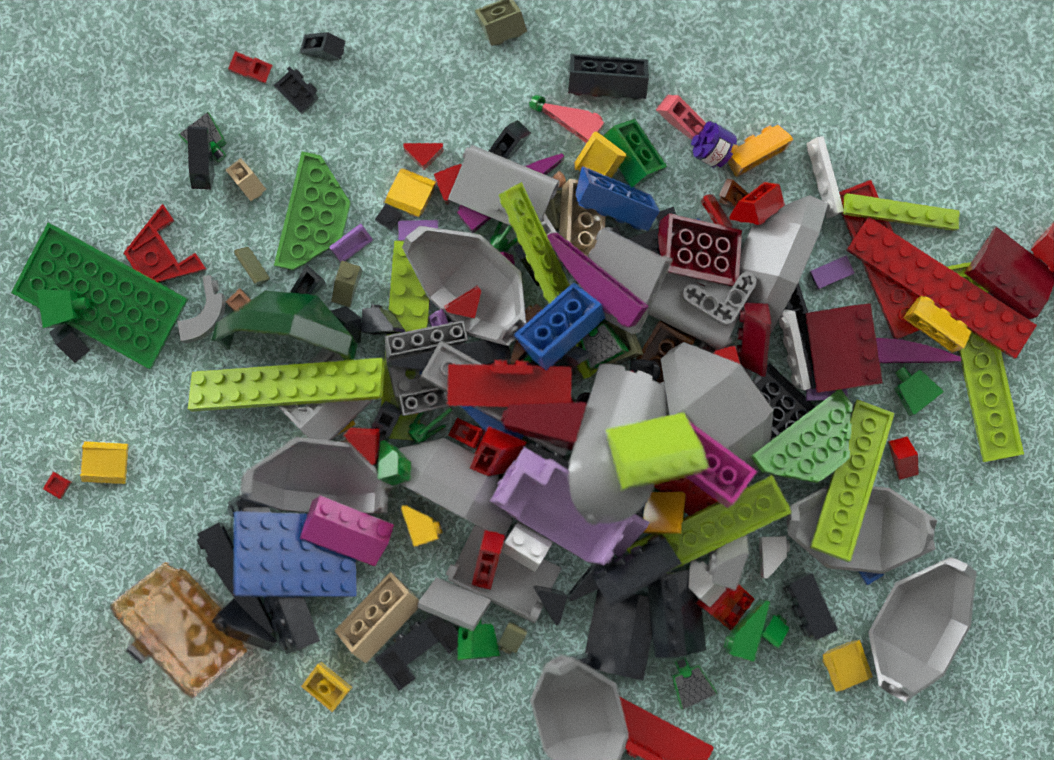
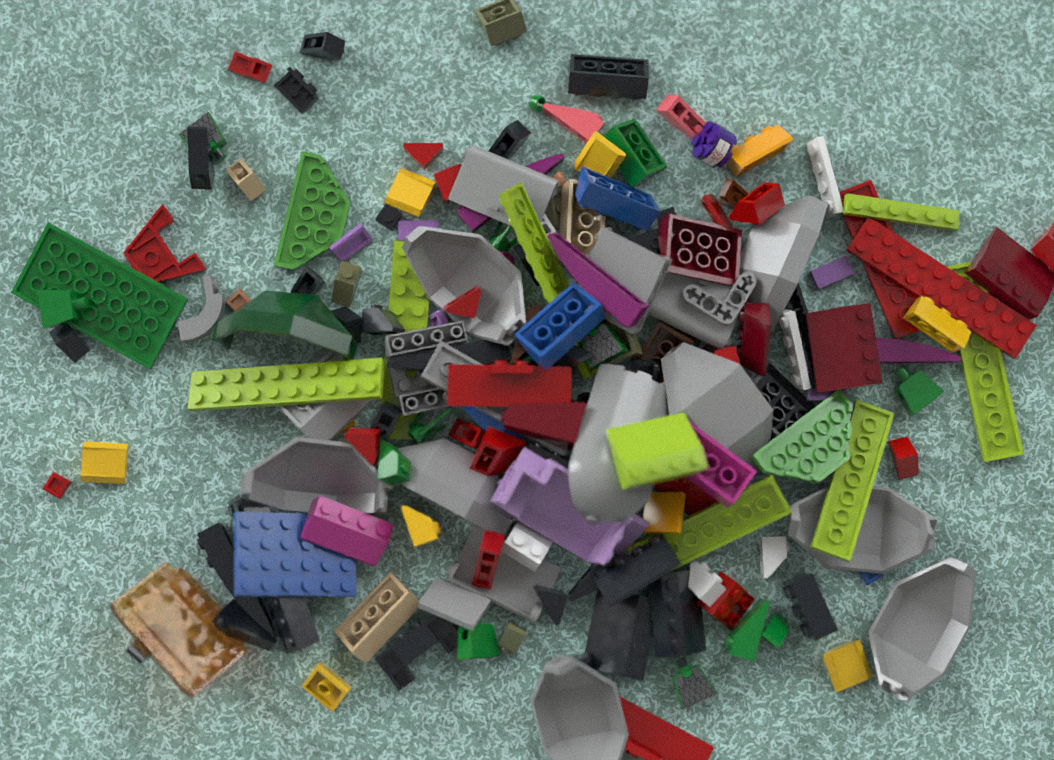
(251, 265): olive slope -> none
(728, 562): light grey slope -> none

